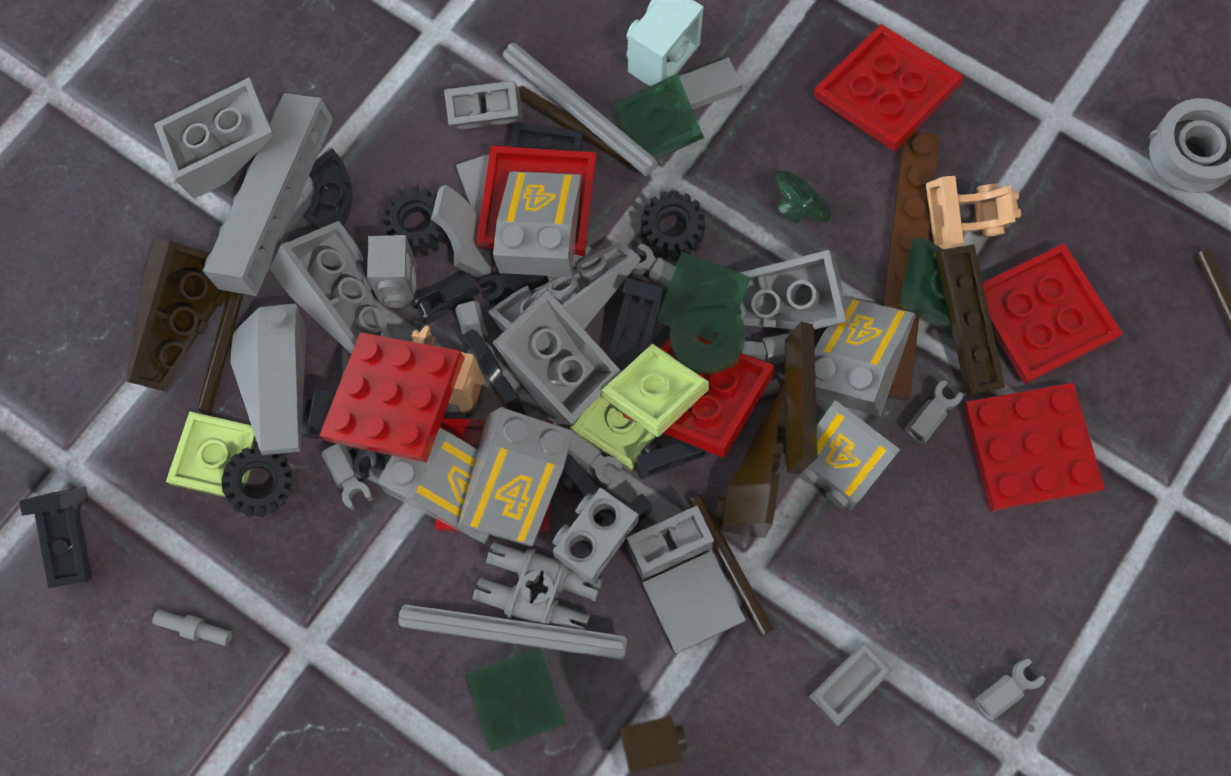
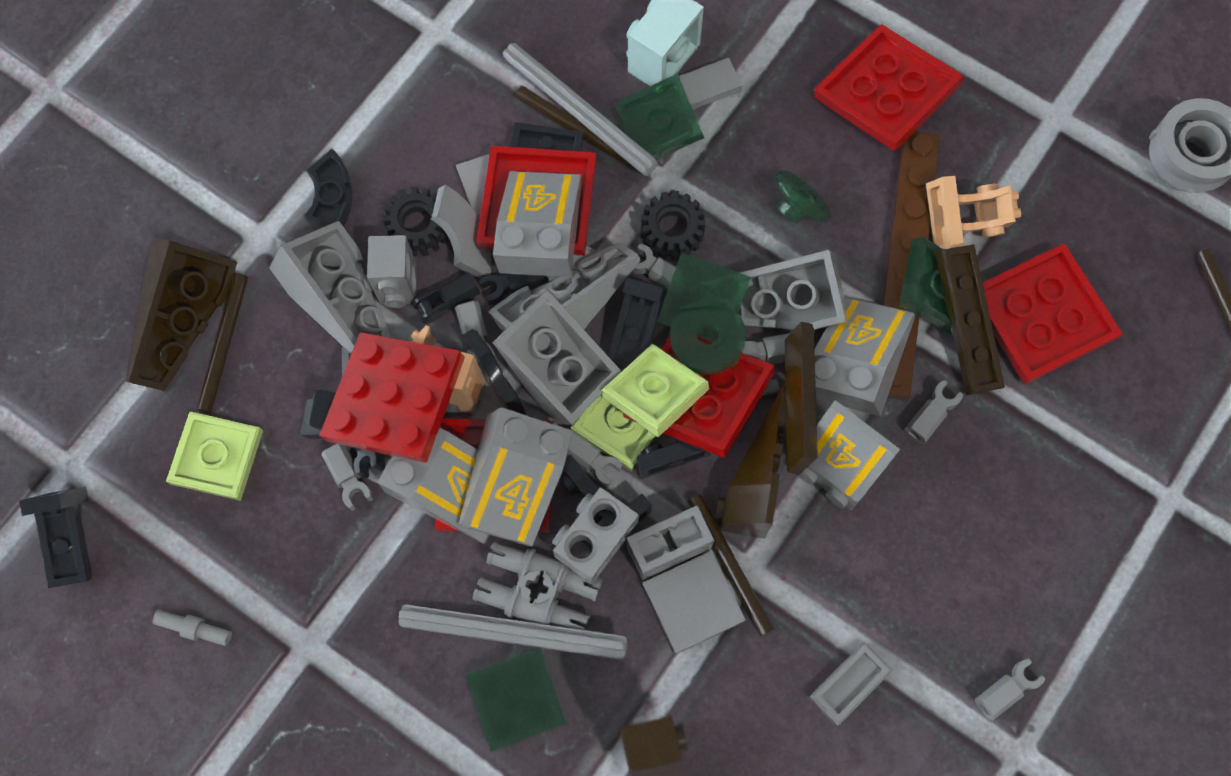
(214, 137): light grey slope -> none
(256, 505): black tyre -> none
(268, 195): light grey brick -> none
(270, 375): light grey wedge -> none
(483, 105): light grey brick -> none
(1032, 447): red plate -> none

